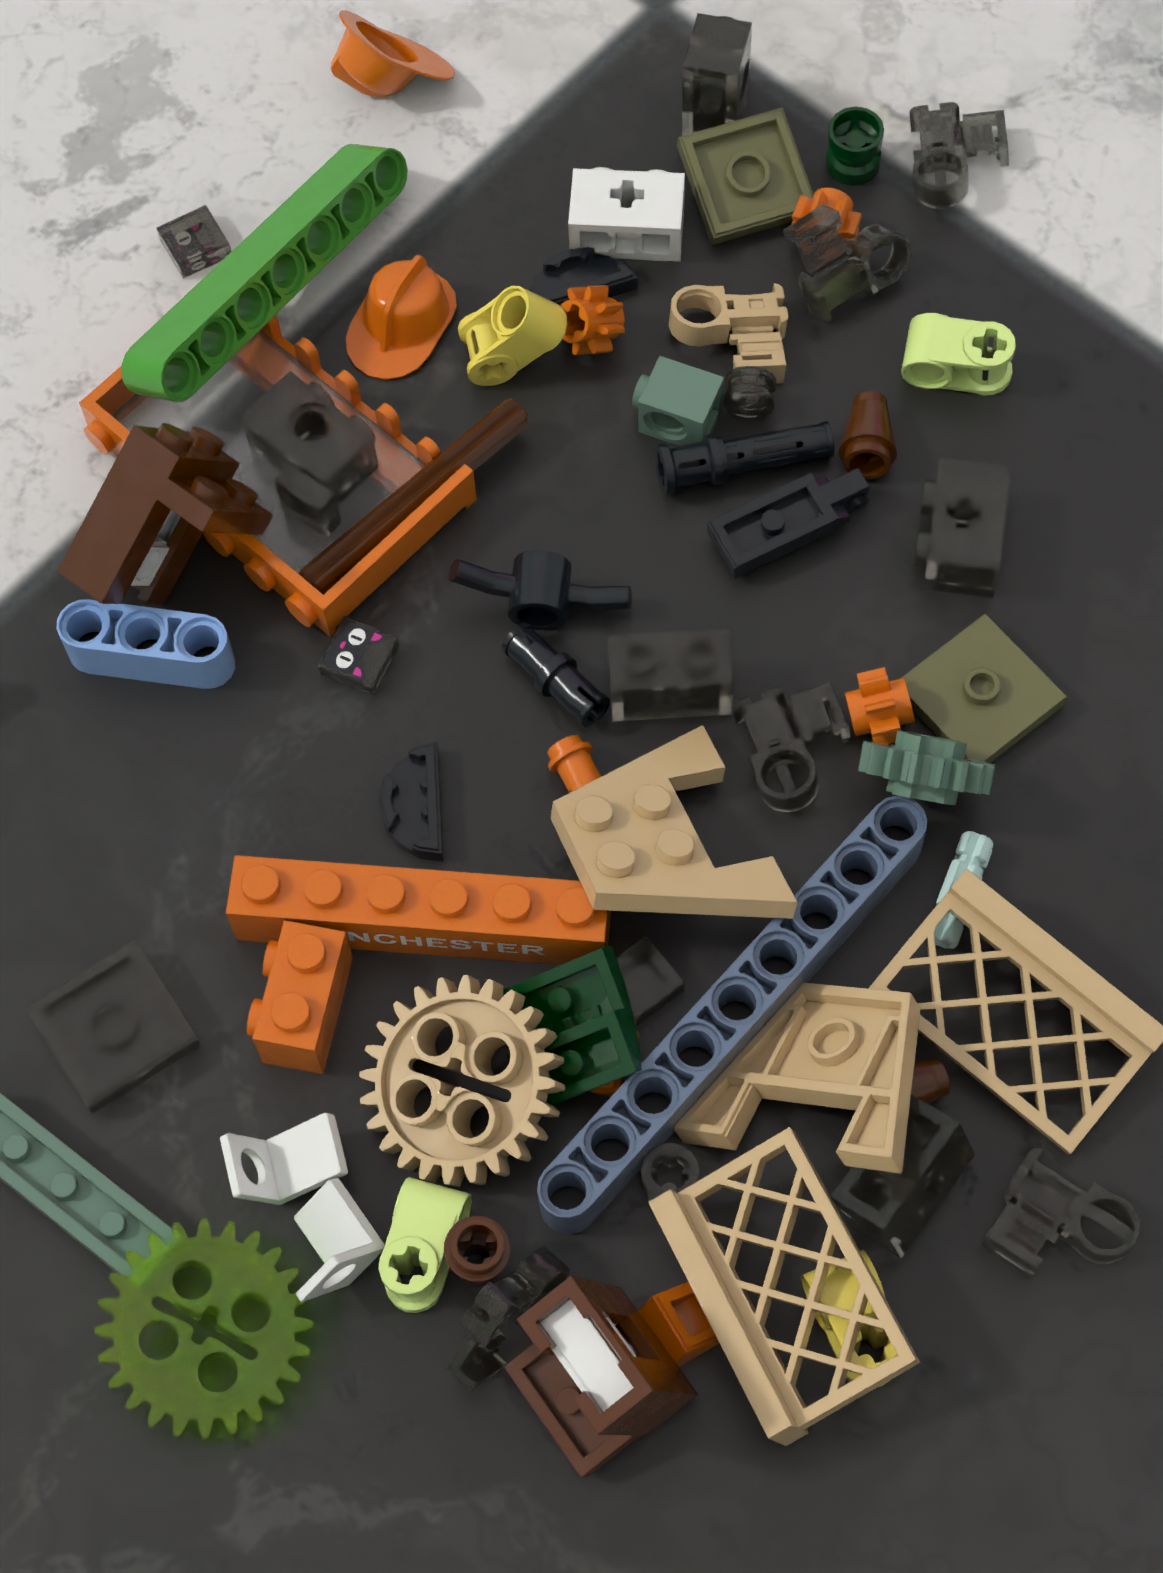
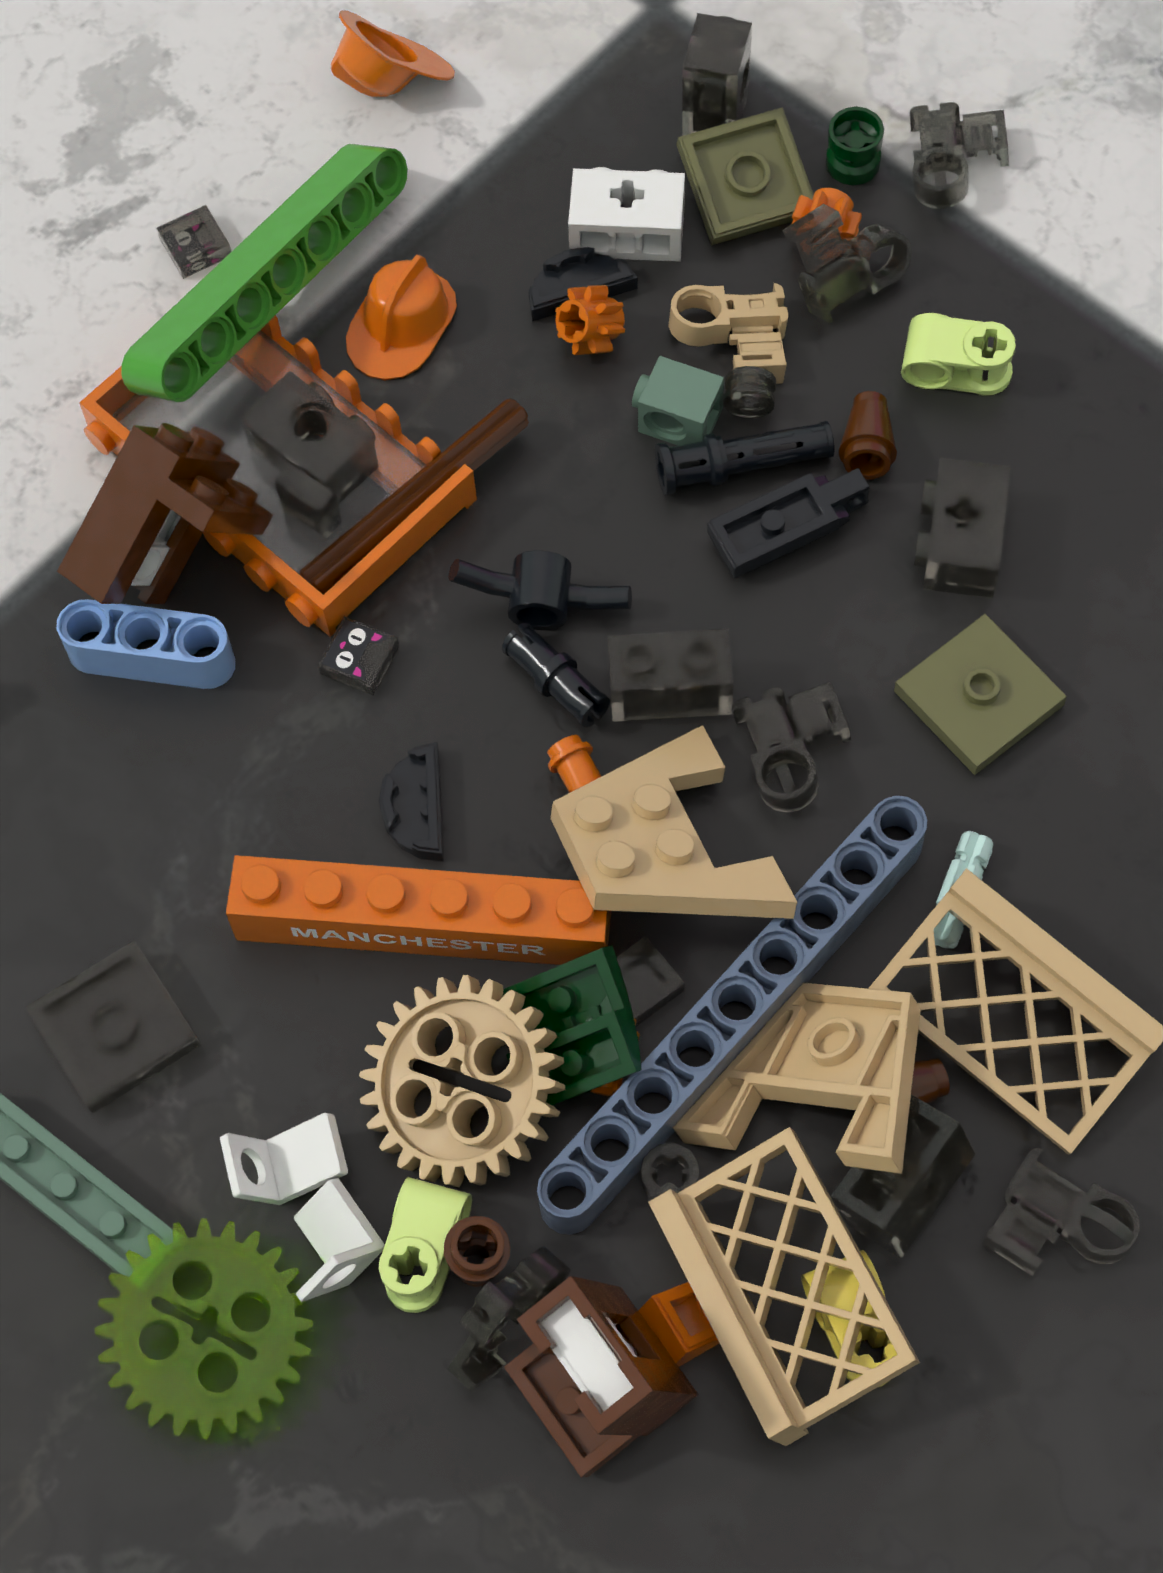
(301, 997): orange brick -> none
(511, 332): light yellow piece -> none
(879, 706): orange gear -> none
(926, 767): sand green gear -> none

